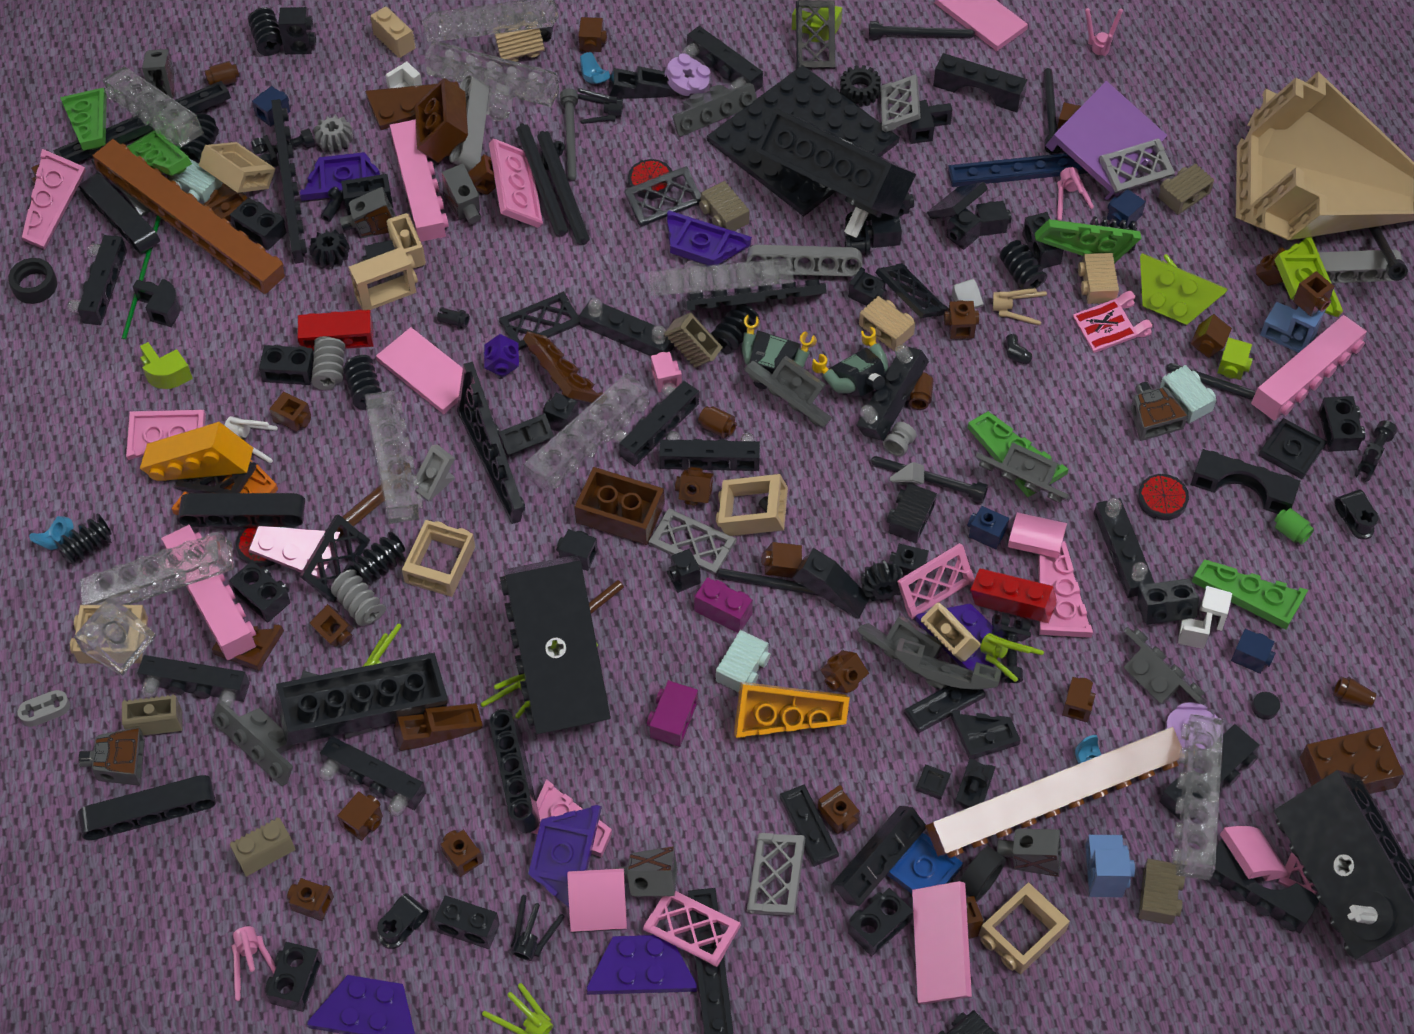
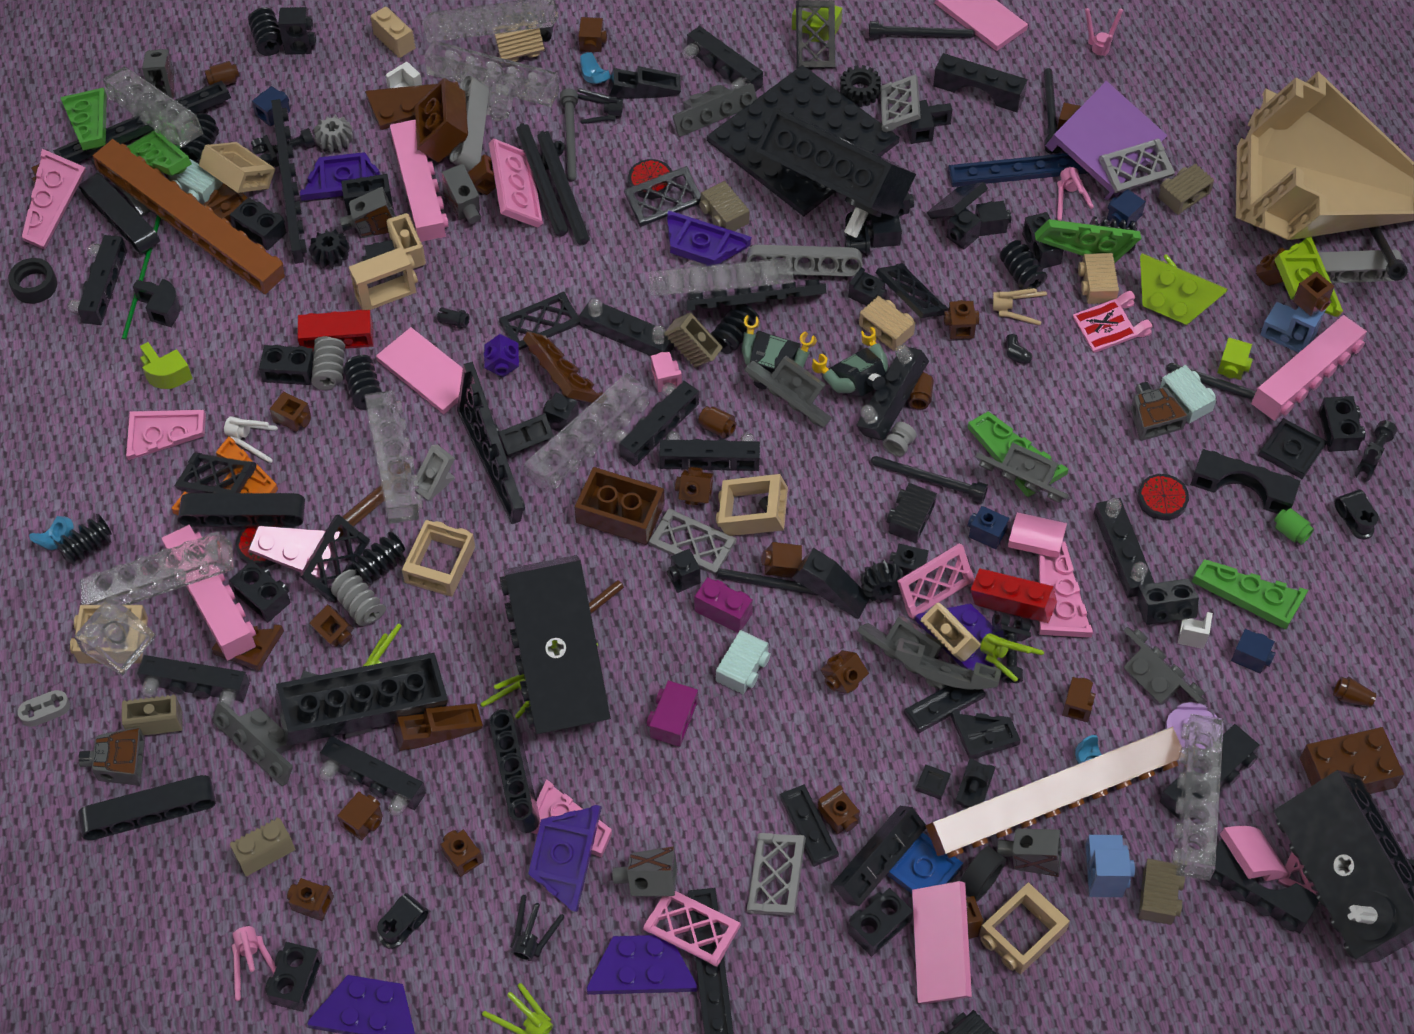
(197, 453): light orange wedge -> none
(332, 207): black arm -> none
(467, 922): black brick -> none
(578, 544): black brick -> none
(597, 900): bright pink slope -> none
(686, 65): lavender plate -> none
(778, 709): light orange wedge -> none
(911, 474): light grey slope -> none
(967, 291): light grey slope -> none
(1211, 336): reddish brown brick -> none
(1216, 602): white panel -> none
(1265, 705): black tile -> none

